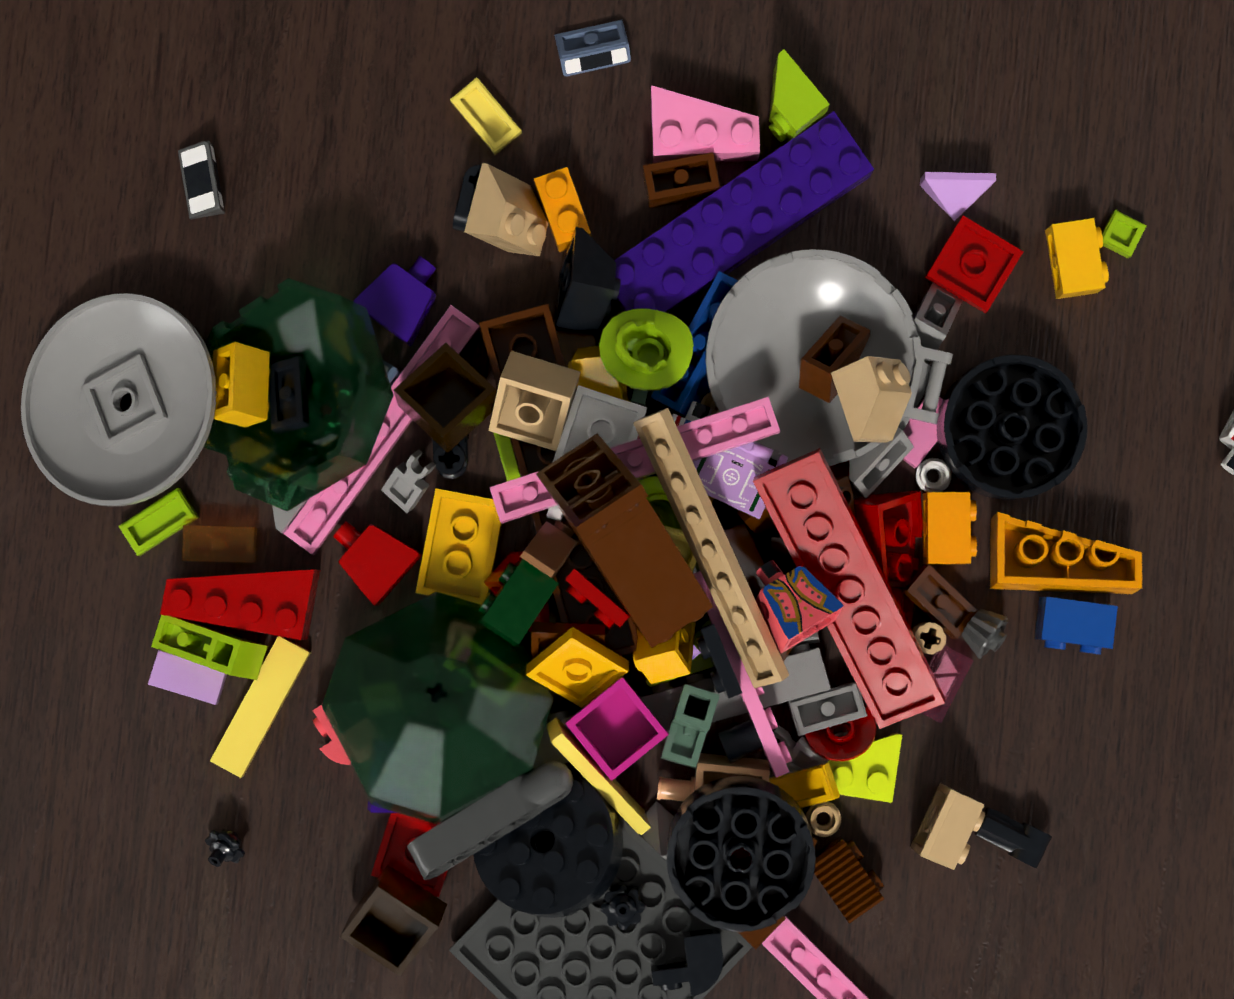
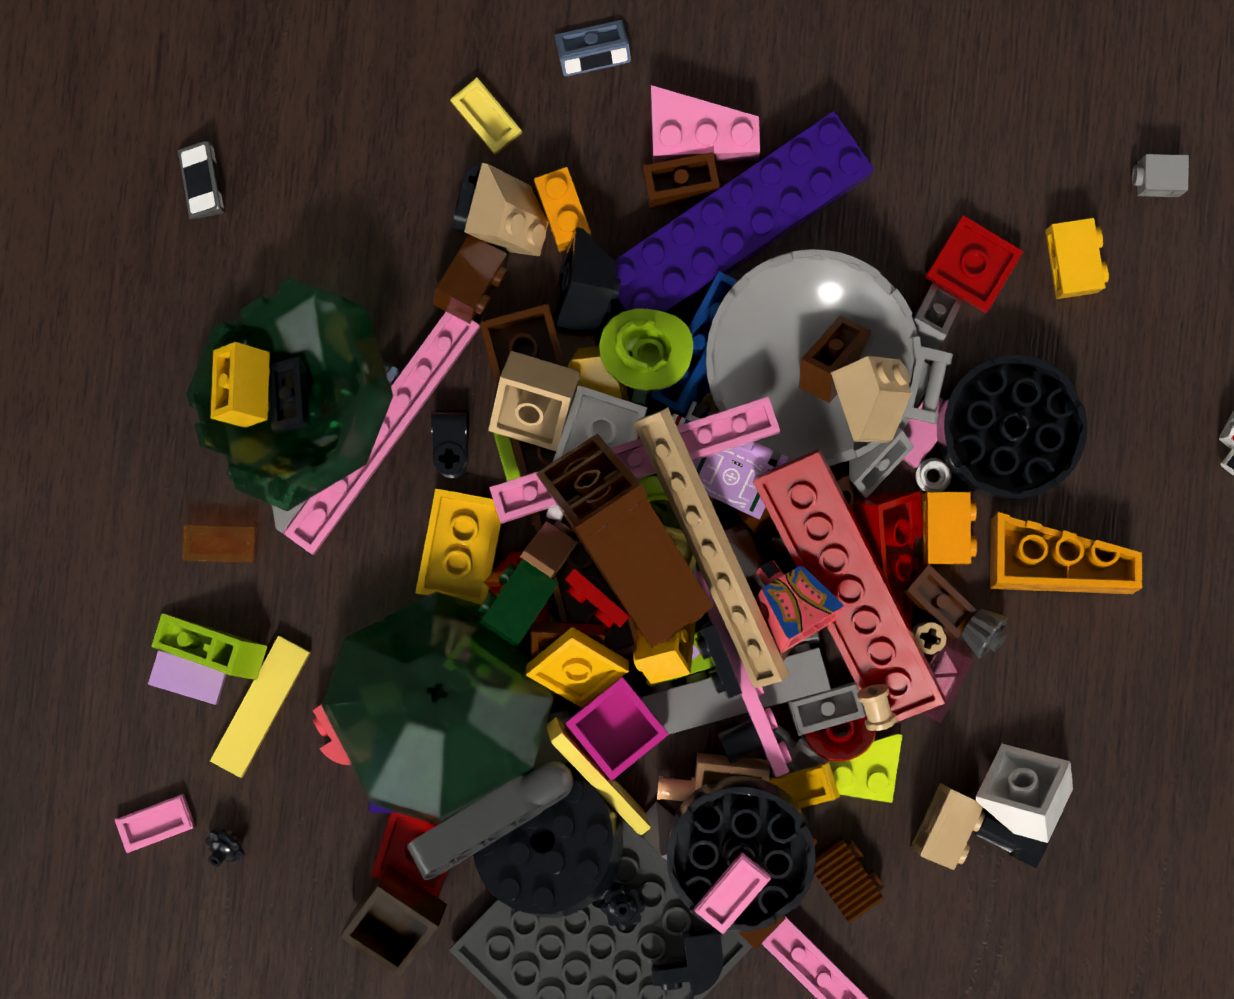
(76, 393): light grey dish -> none
(155, 823): none -> bright pink tile
(158, 521): lime tile -> none
(253, 602): red wedge -> none
(375, 560): red torso -> none
(400, 299): dark purple torso -> none
(406, 482): light grey plate -> none
(446, 397): dark brown piece -> none
(470, 279): none -> reddish brown brick
(689, 725): sand green brick -> none
(732, 893): none -> bright pink tile
(794, 100): lime slope -> none
(834, 819): tan plate -> none
(877, 707): none -> tan bush
(956, 191): lavender slope -> none
(1026, 791): none -> white slope
(1075, 623): blue brick -> none
(1122, 233): lime tile -> none
(1161, 175): none -> light grey brick

